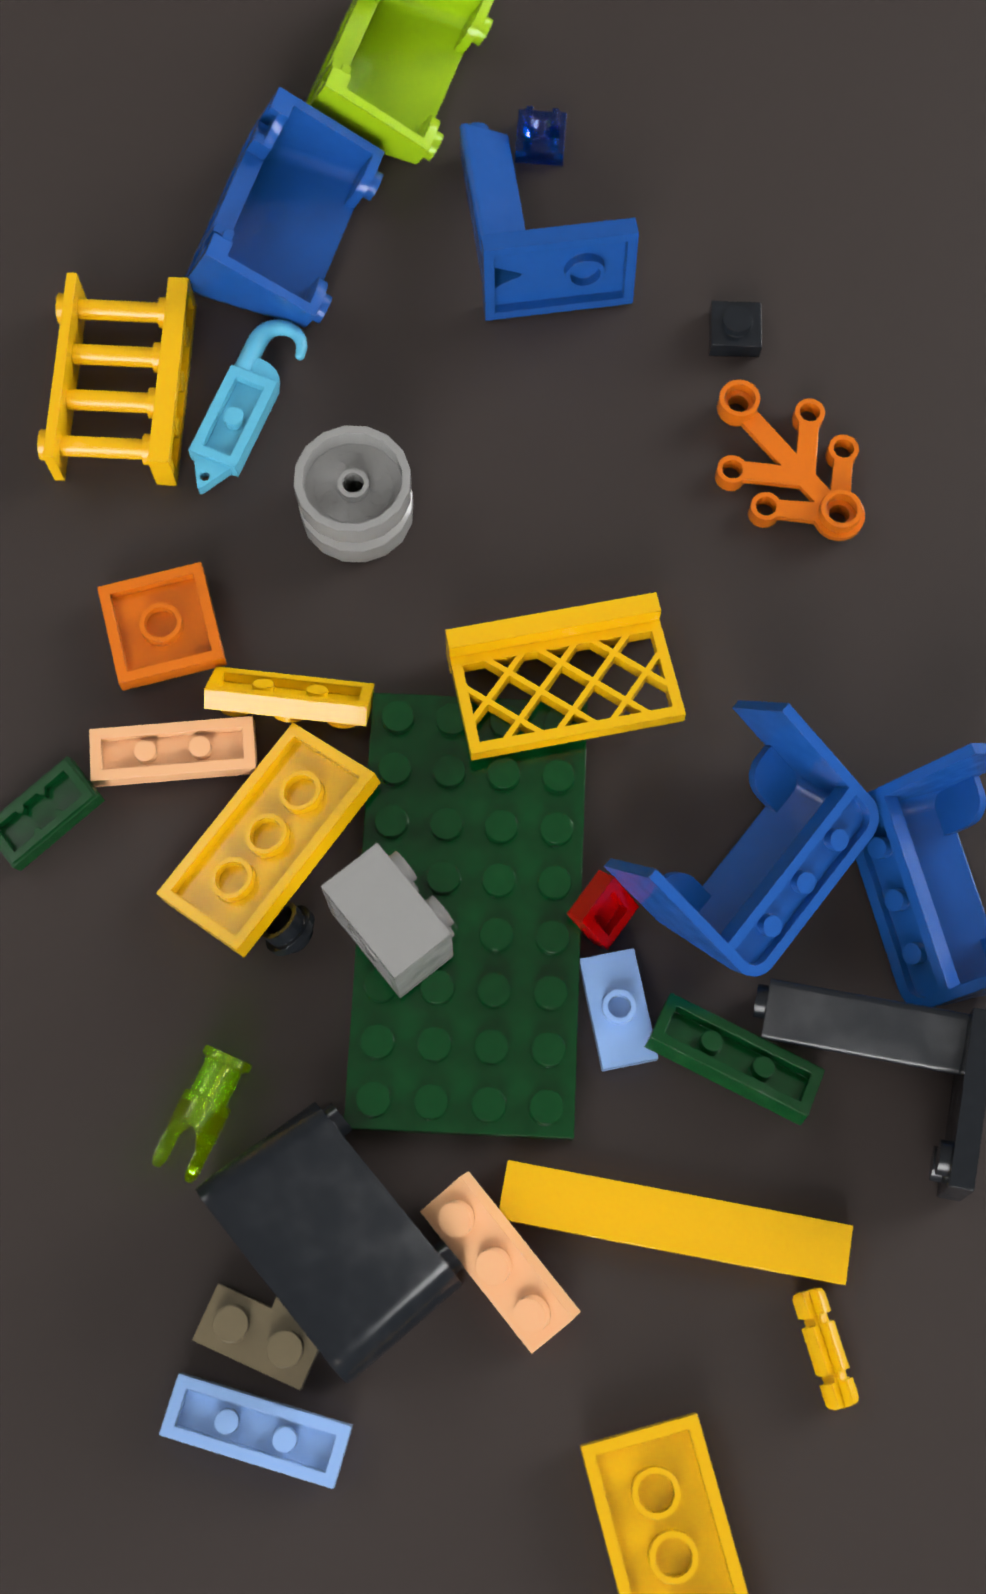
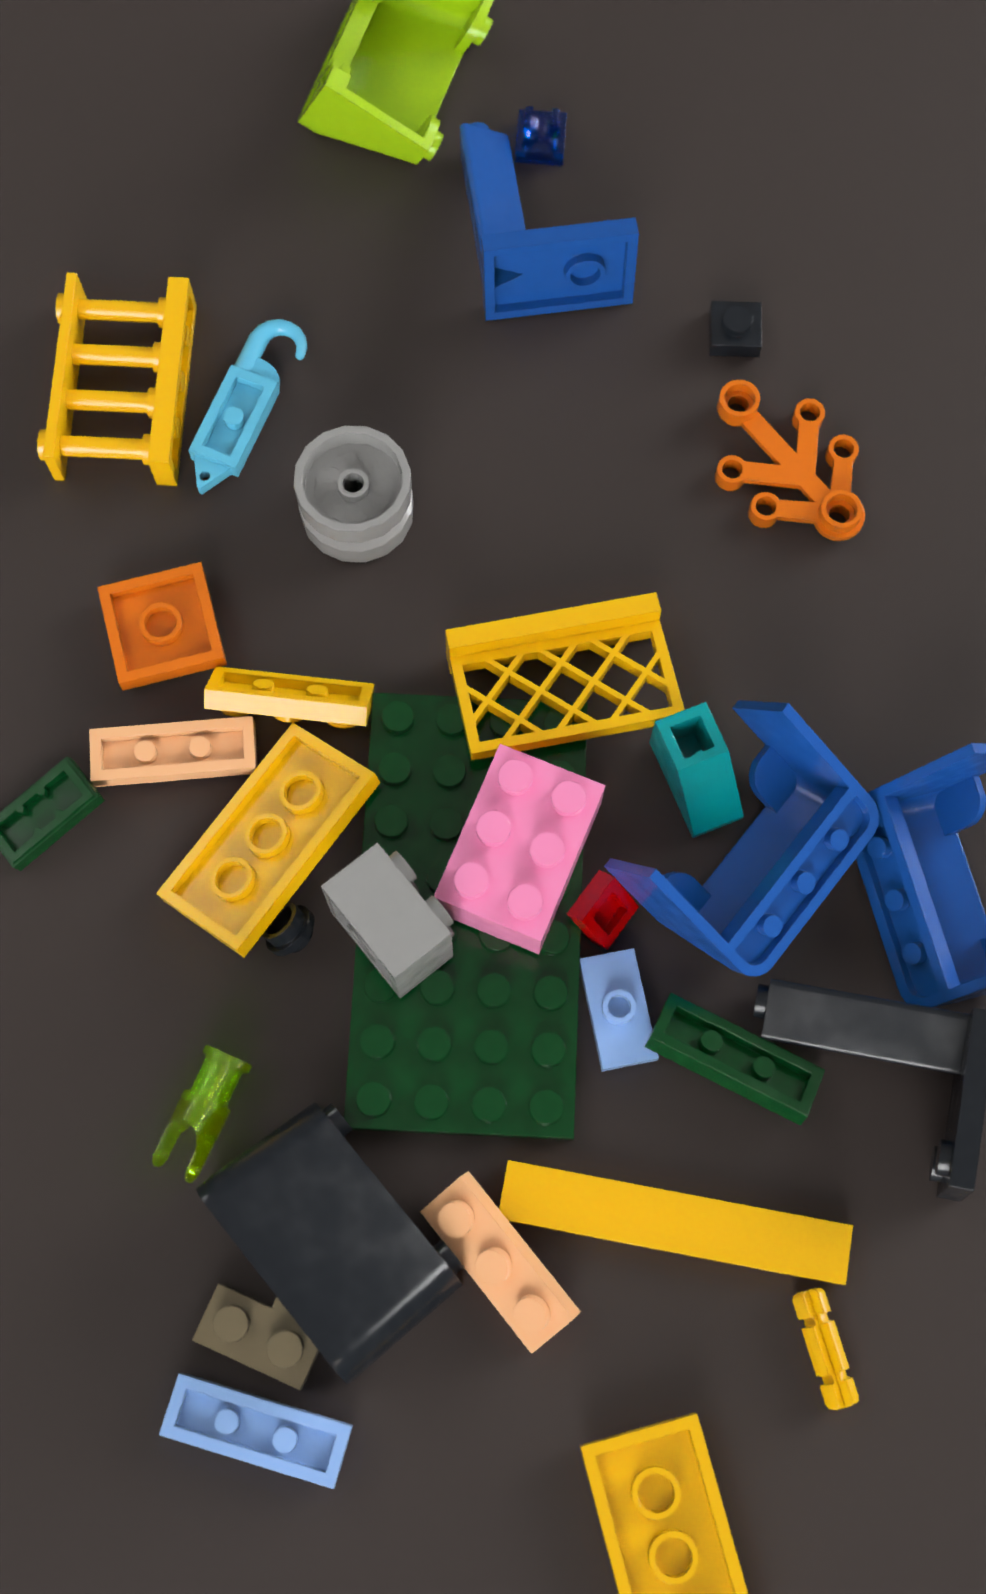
(285, 213): blue windscreen -> none
(519, 848): none -> bright pink brick
(697, 769): none -> teal slope

